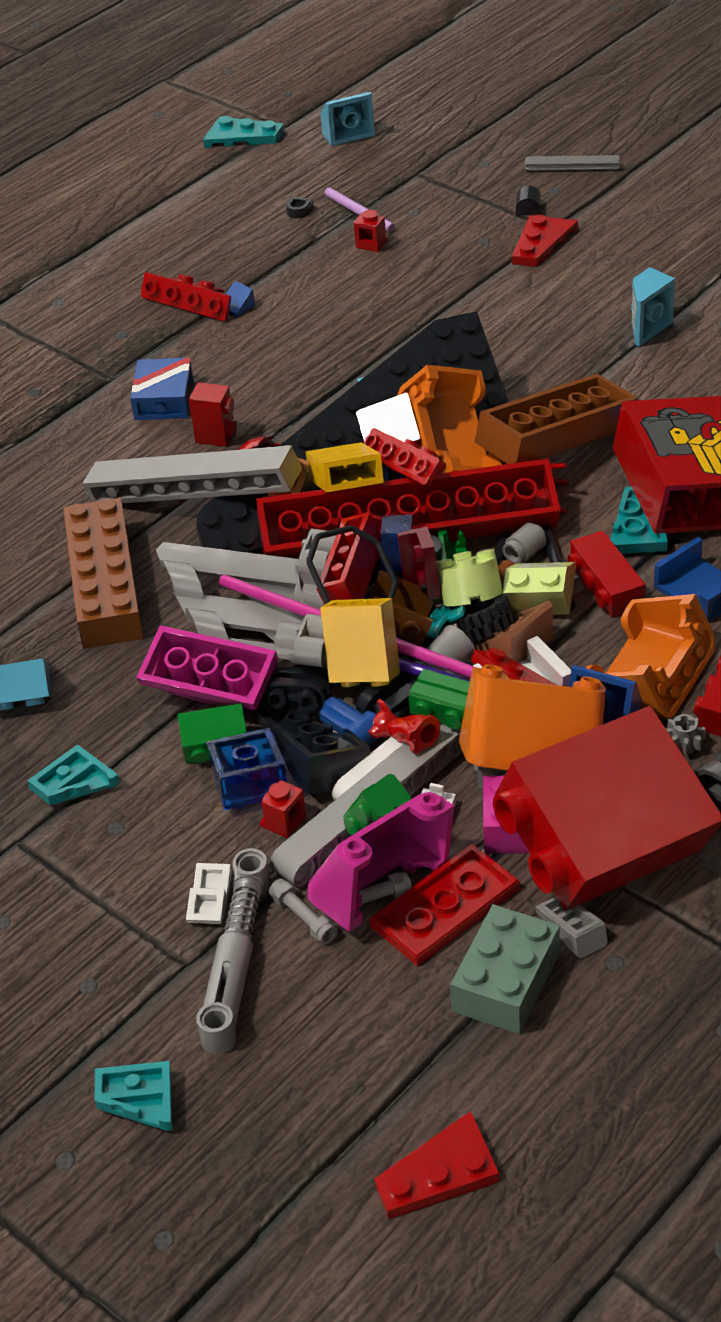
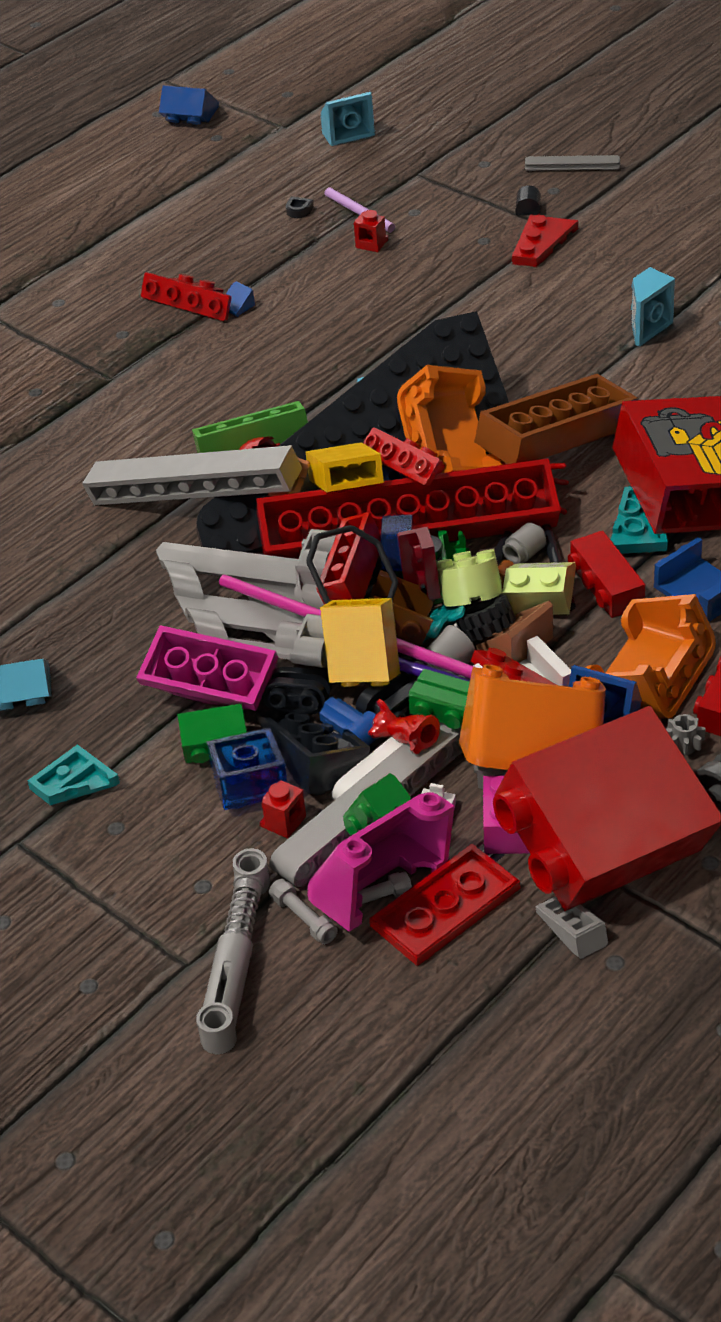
(102, 573): dark orange brick -> none
(137, 1092): teal wing -> none
(161, 388): blue panel -> none
(187, 104): none -> blue slope
(209, 893): white slope -> none
(212, 414): red brick -> none
(233, 433): none -> bright green brick
(234, 130): teal wing -> none
(390, 416): sticker -> none
(438, 1170): red wing -> none
(505, 968): sand green brick -> none

